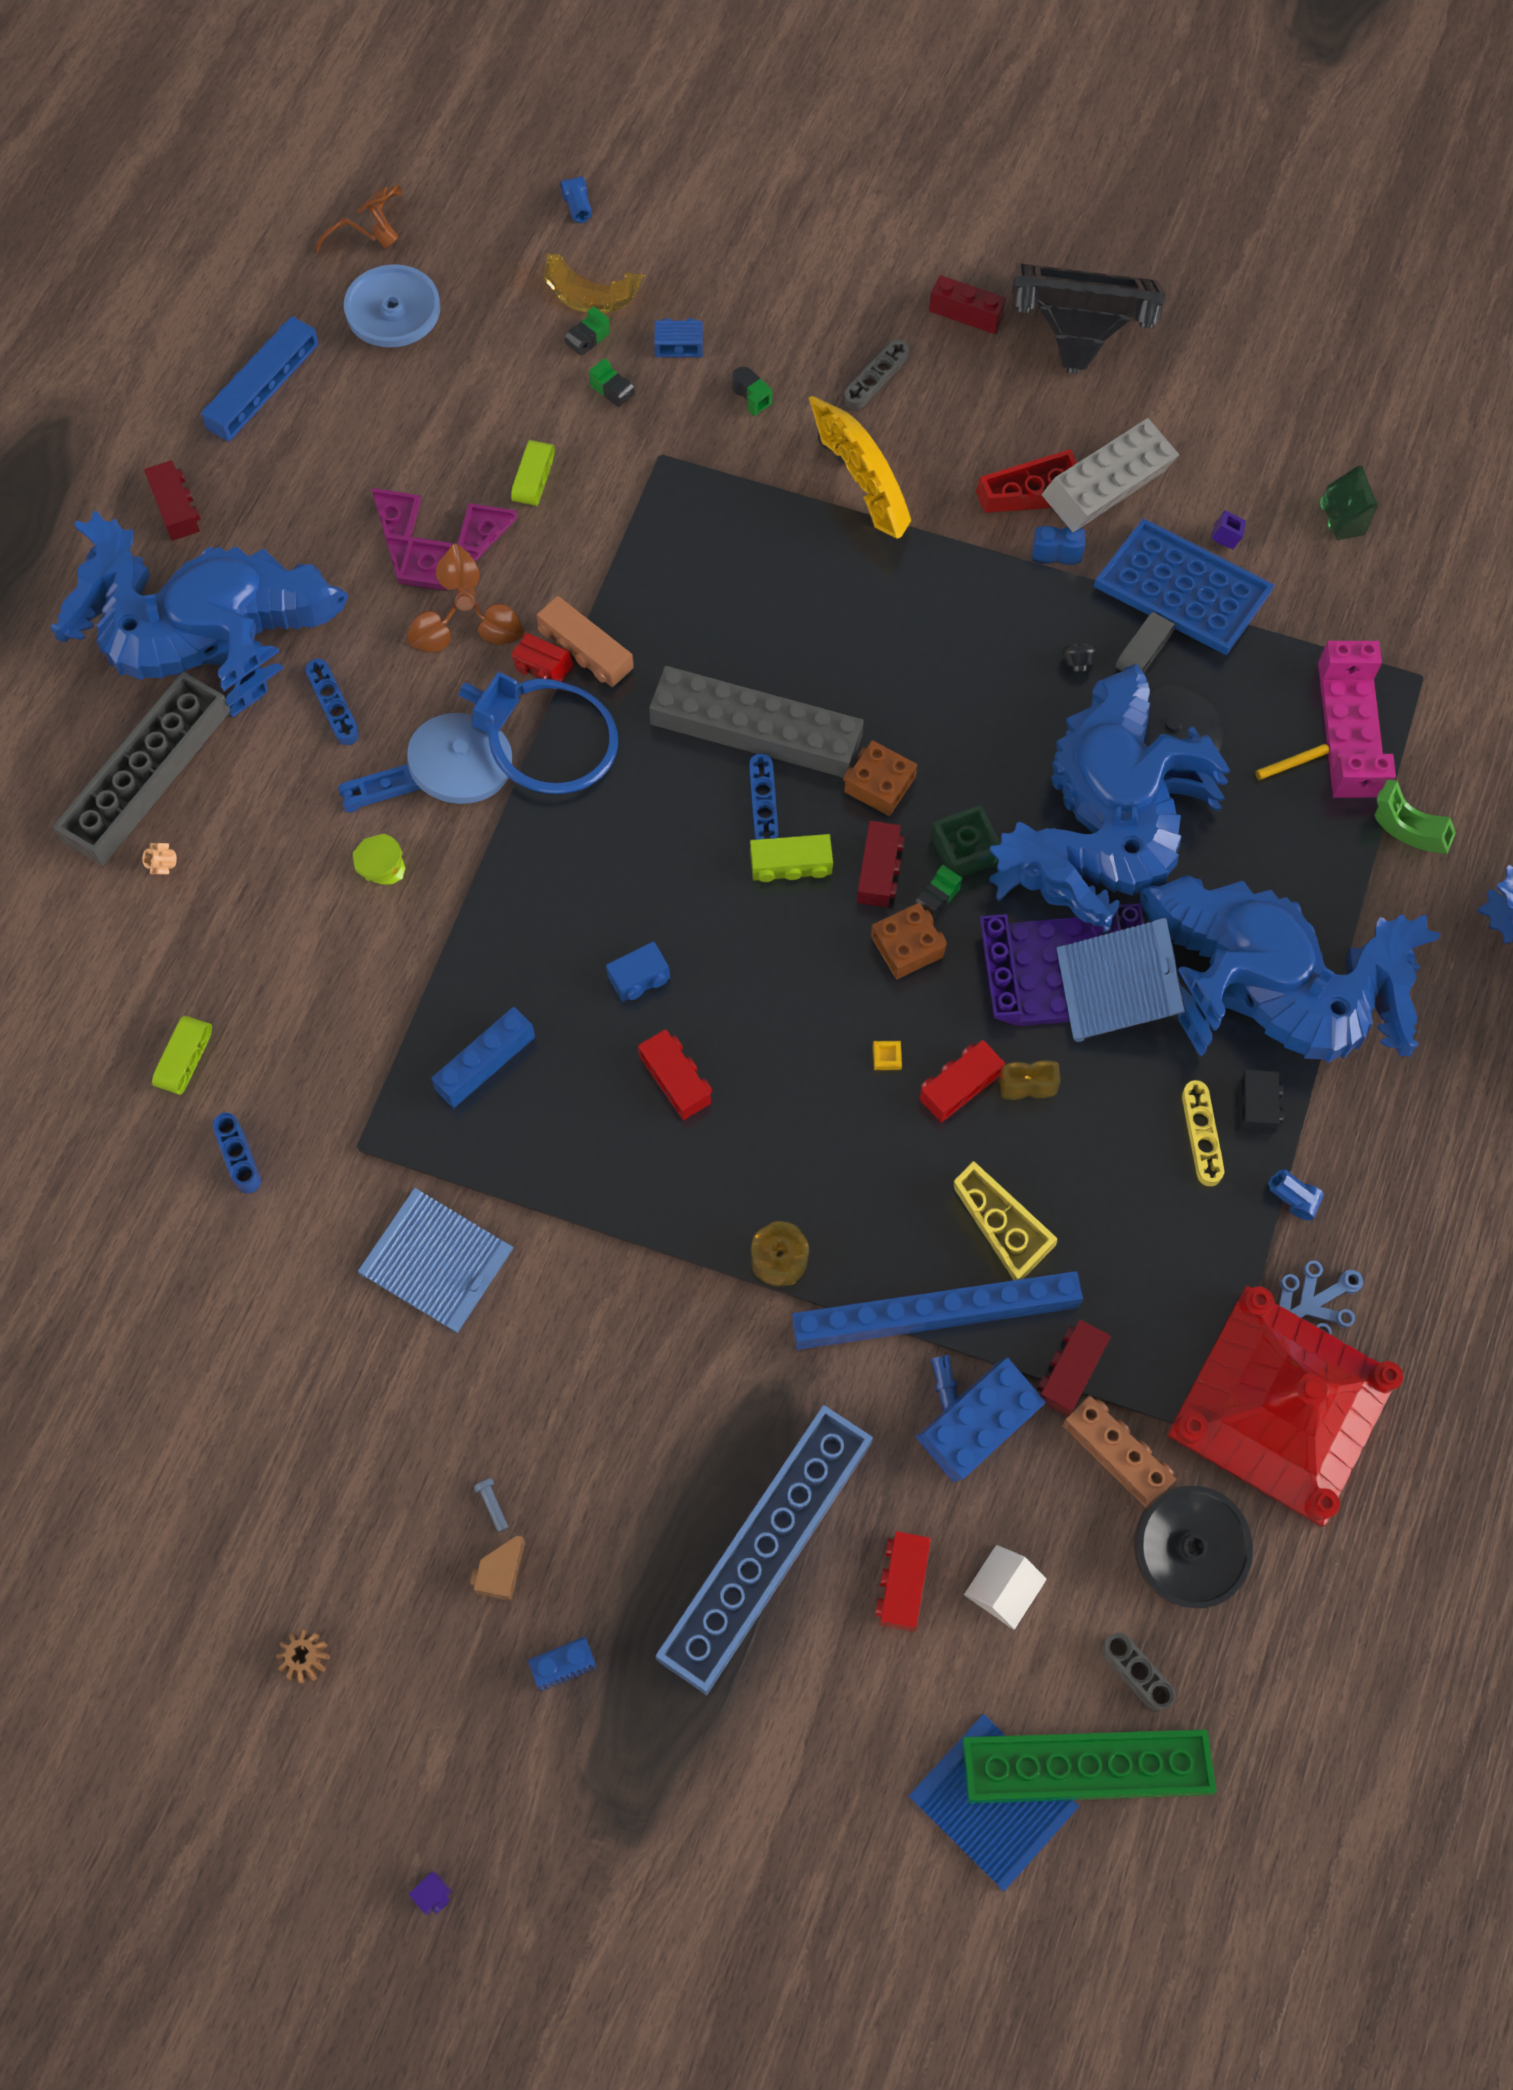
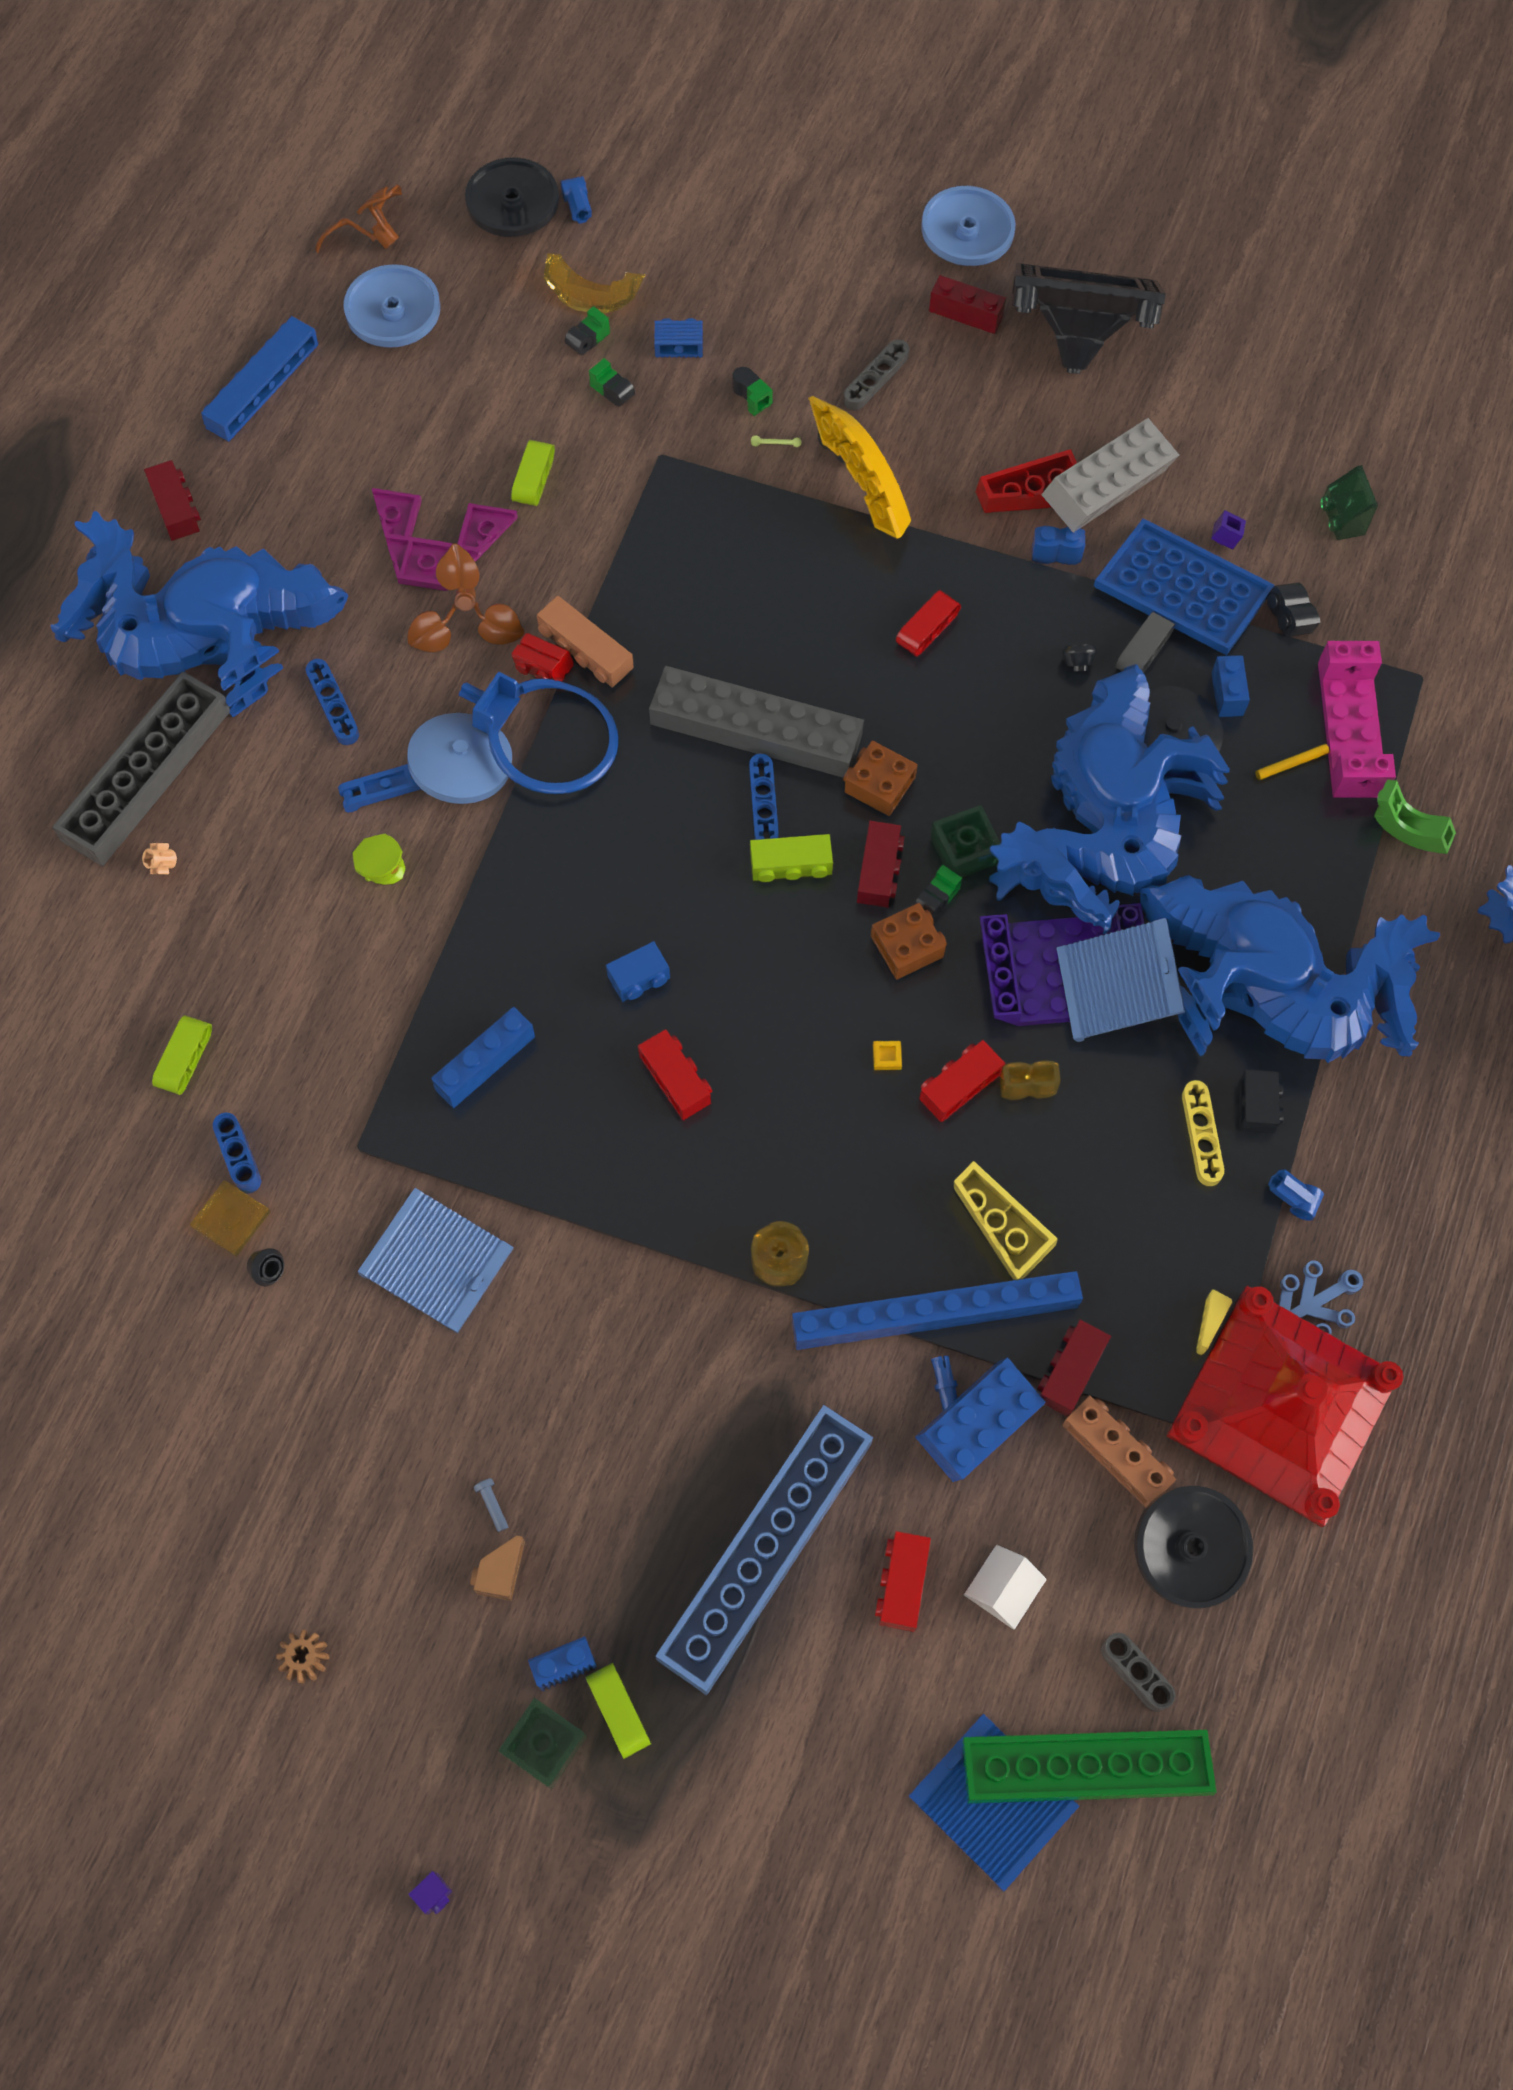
(230, 1218): none -> clear yellow tile
(265, 1266): none -> black cone
(512, 197): none -> black dish
(542, 1743): none -> clear green brick
(618, 1710): none -> lime beam
(756, 441): none -> yellowish green hinge
(928, 623): none -> red beam
(968, 225): none -> medium blue dish
(1214, 1313): none -> light yellow slope
(1230, 686): none -> blue brick
(1293, 609): none -> black brick

